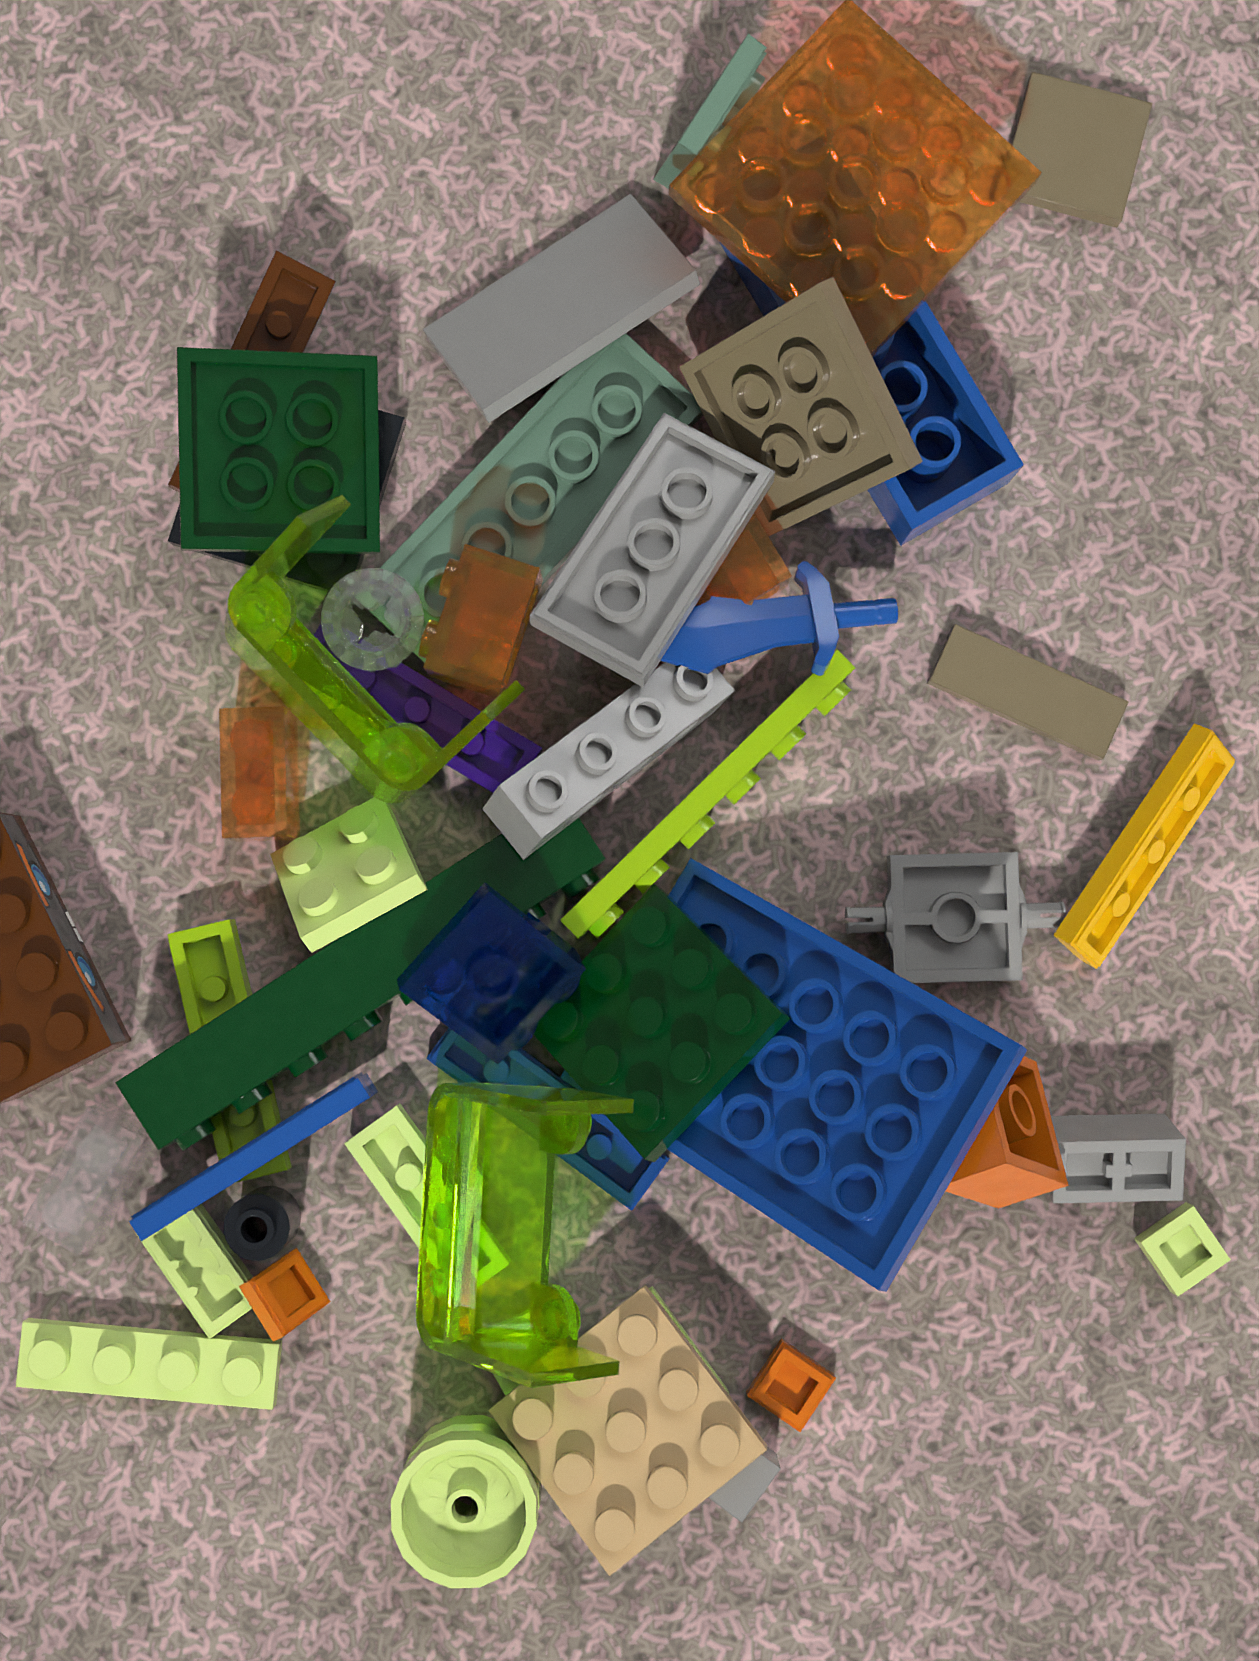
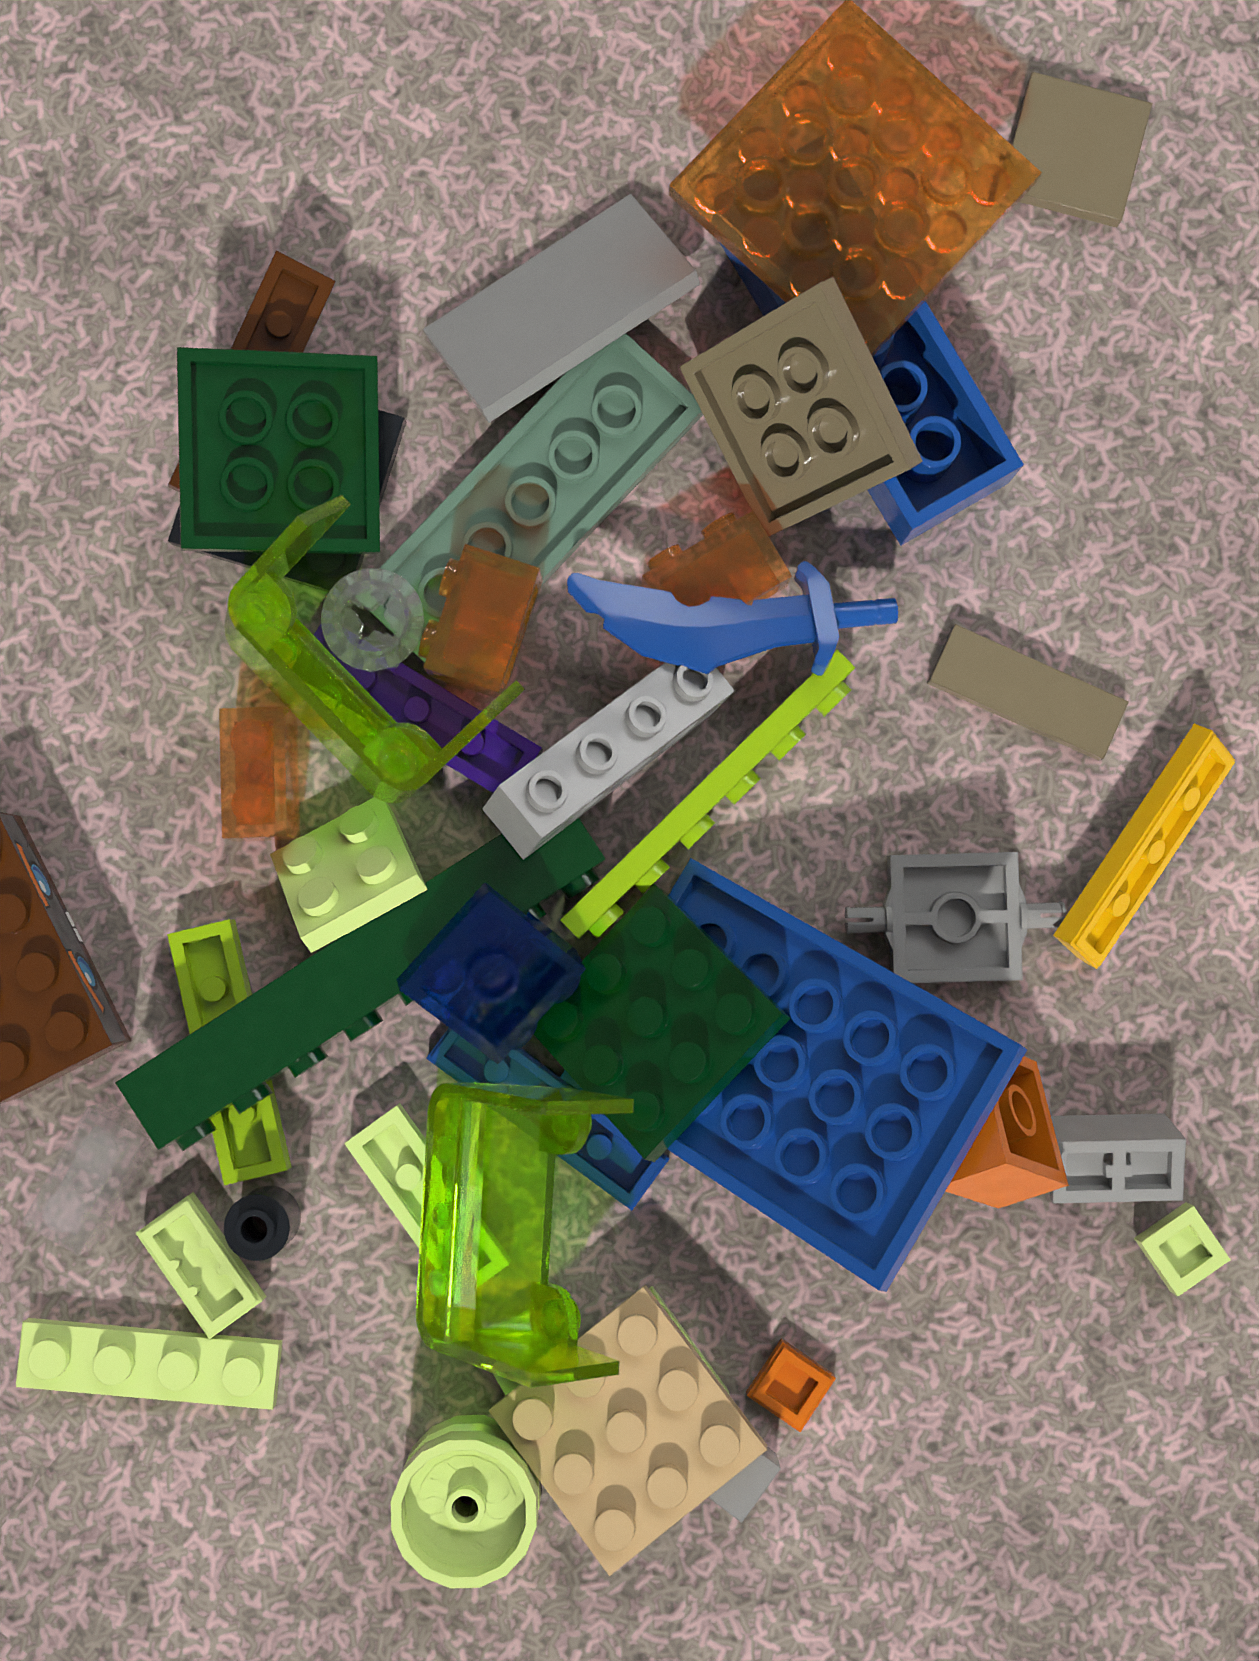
(252, 1155): blue tile -> none
(284, 1294): orange tile -> none
(652, 549): light grey tile -> none
(725, 99): sand green tile -> none

